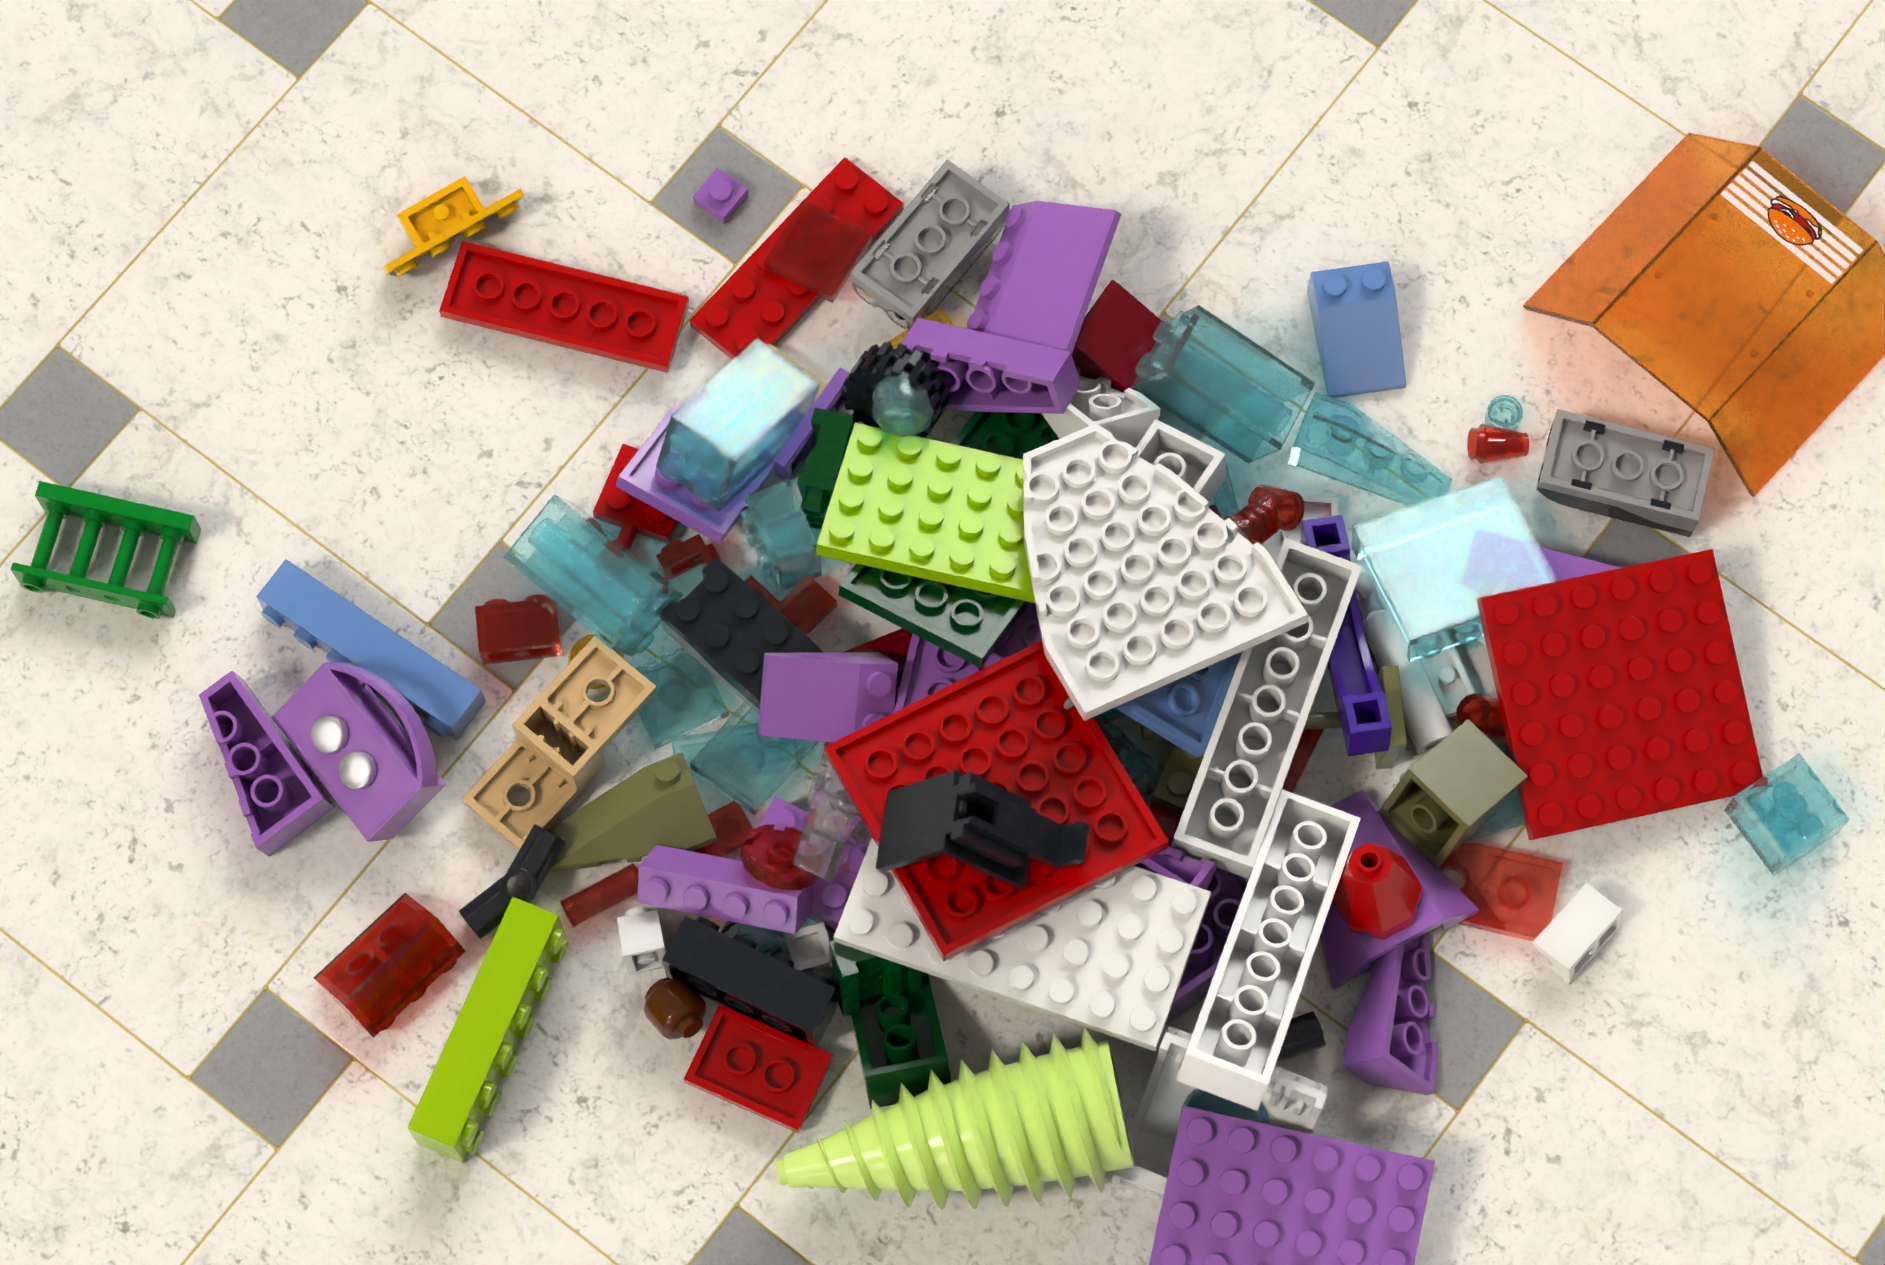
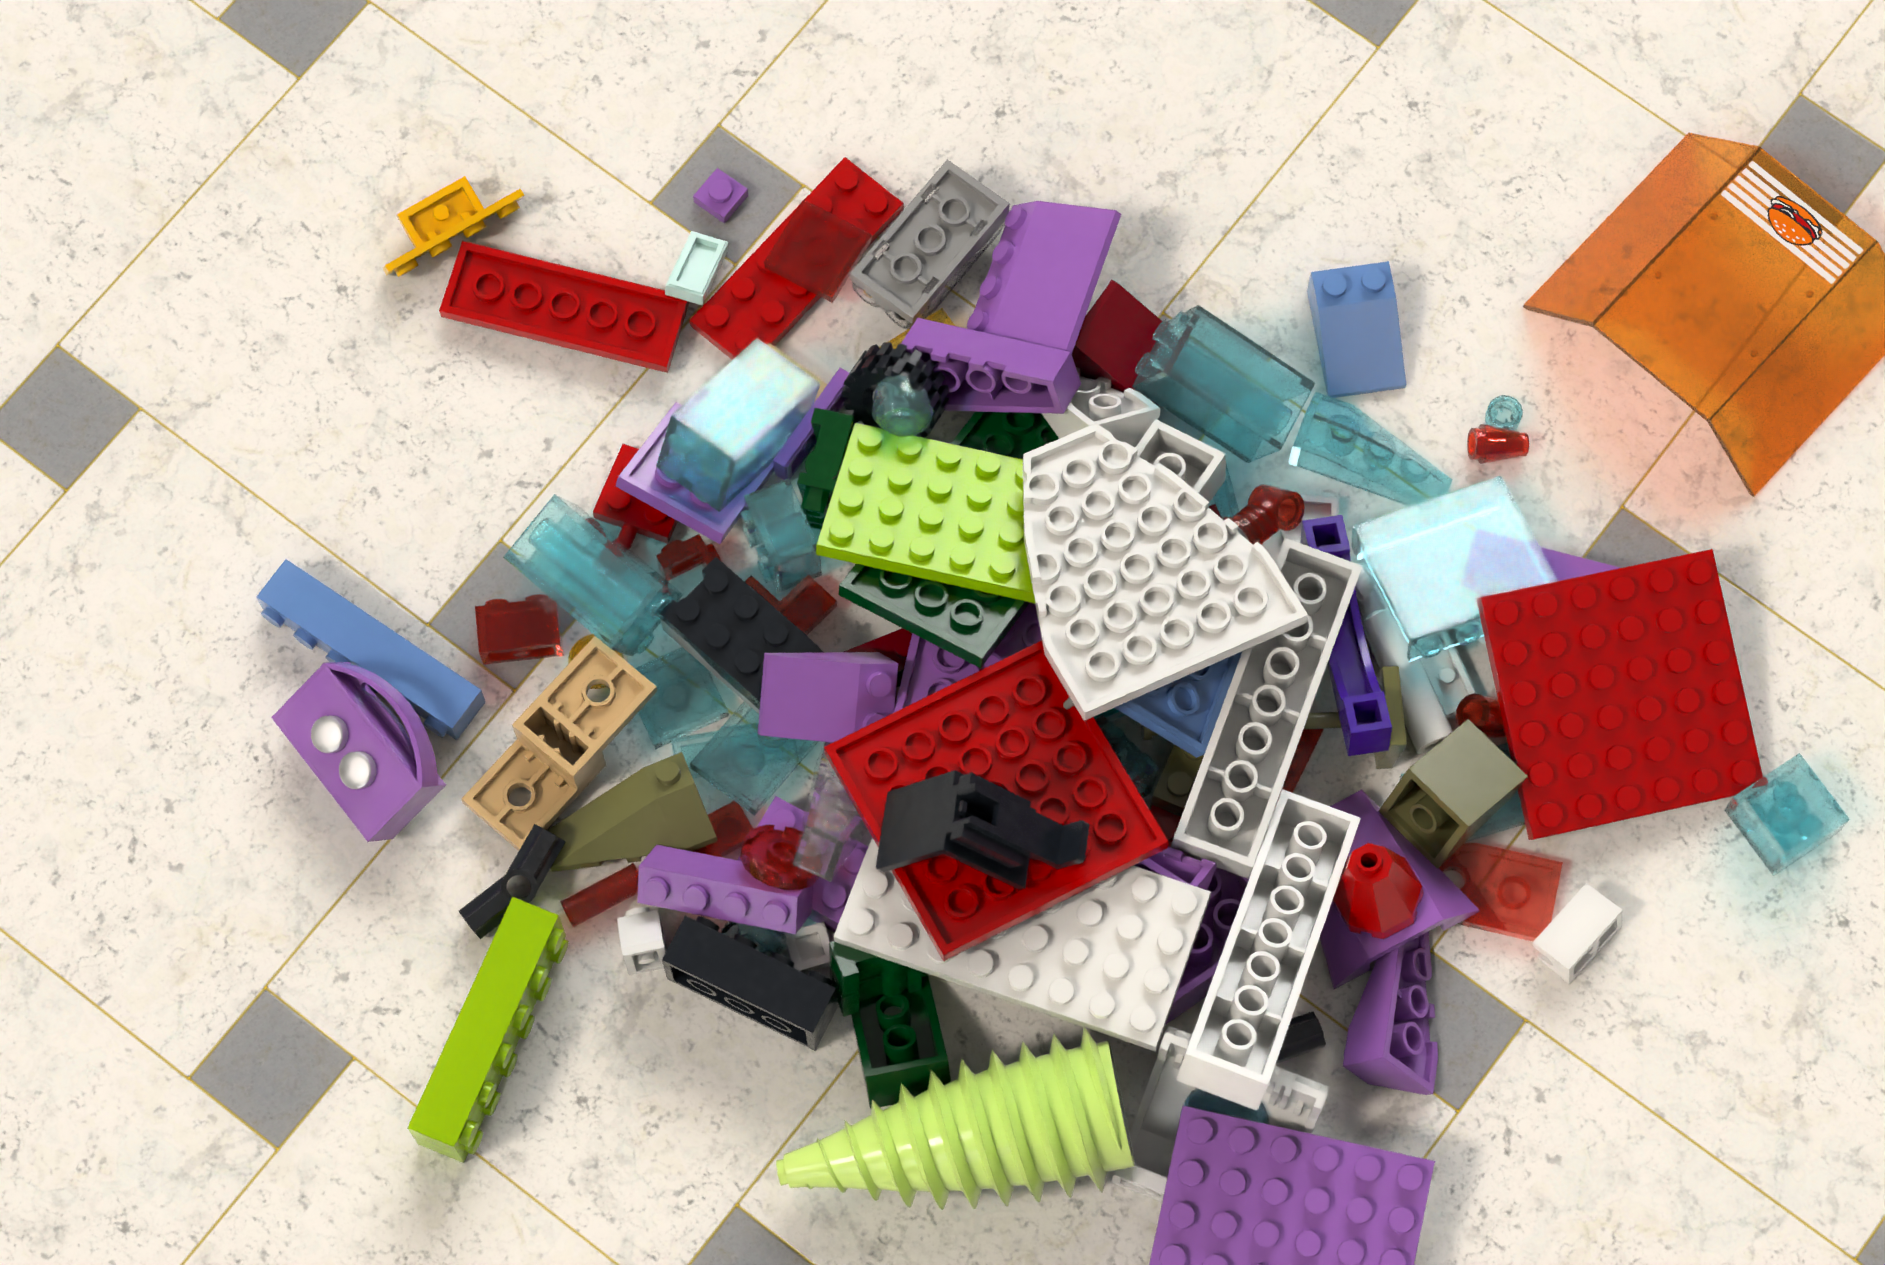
(97, 512): green fence -> none
(268, 775): medium lavender wedge -> none
(390, 964): clear red slope -> none
(674, 1008): reddish brown head -> none
(696, 268): none -> light aqua tile
(758, 1068): red plate -> none
(1625, 473): light grey piece -> none

